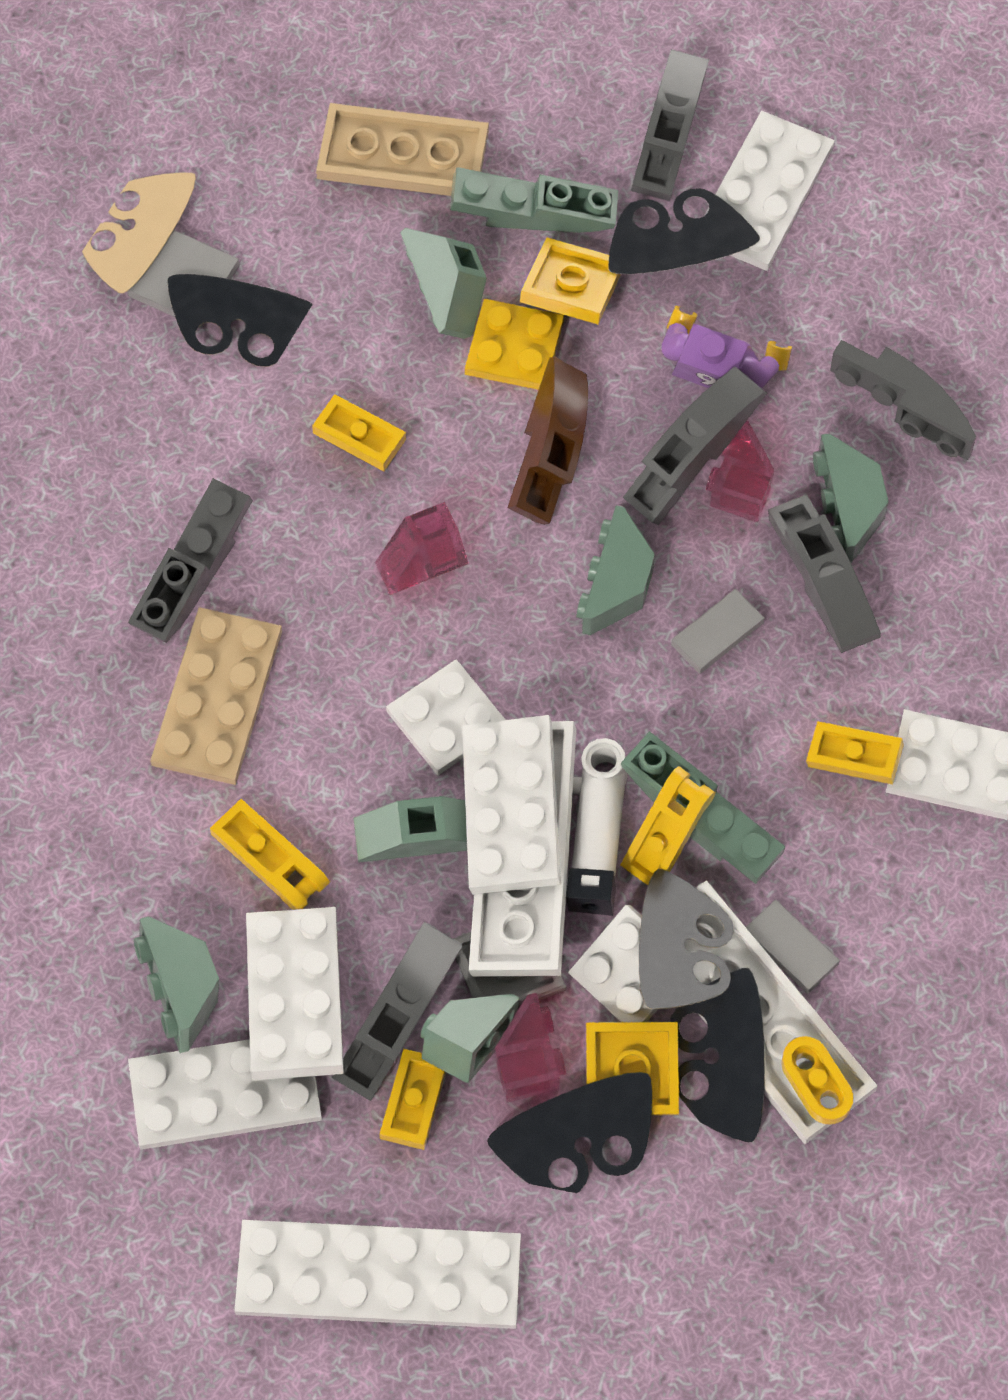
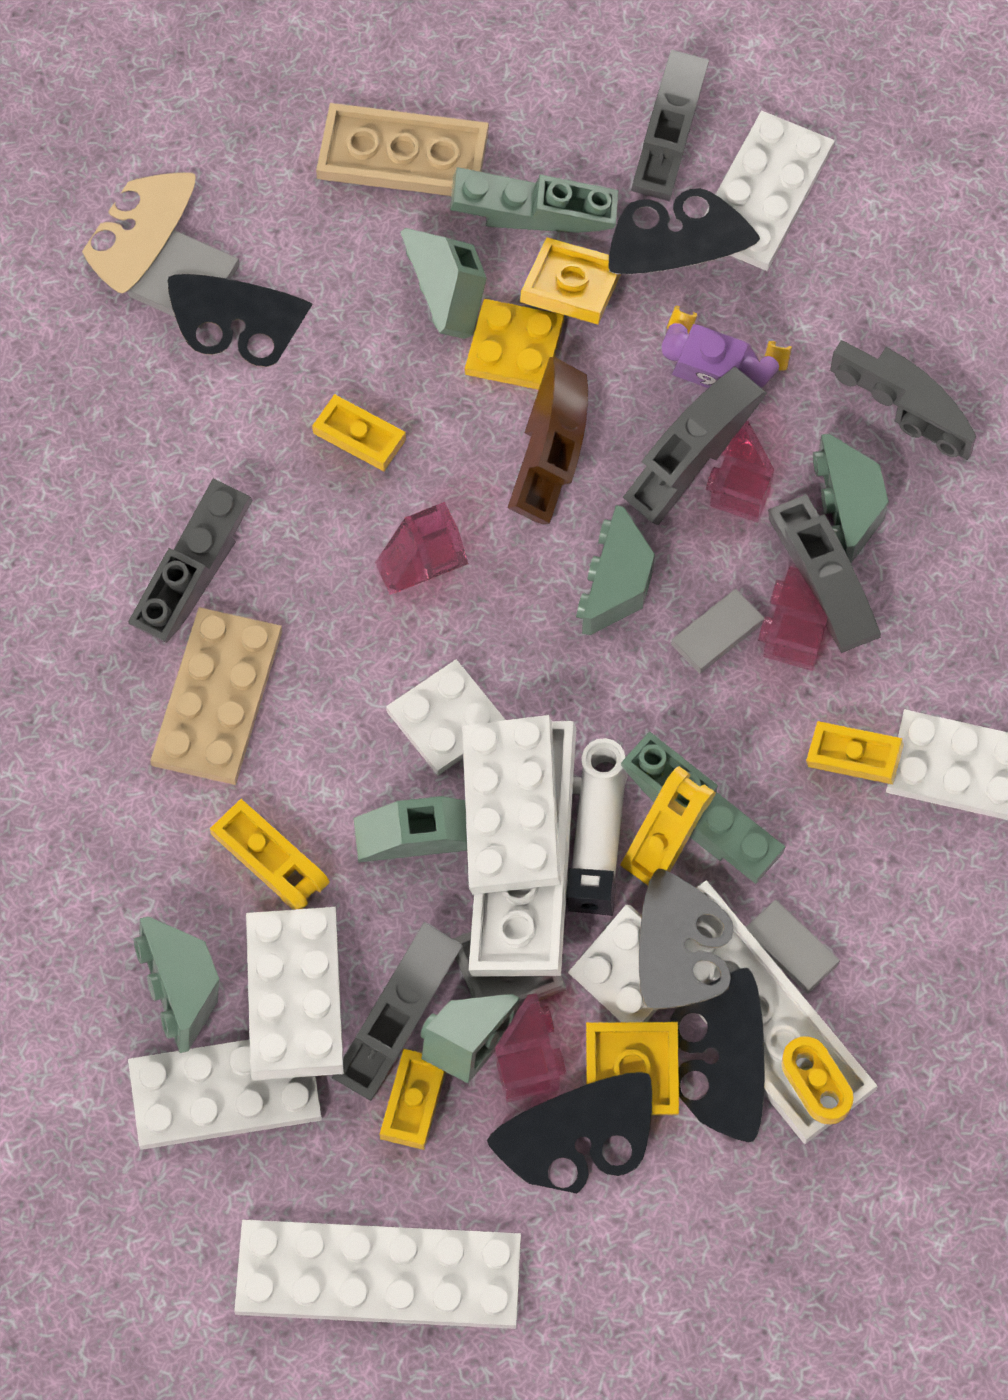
(797, 623): none -> clear pink slope

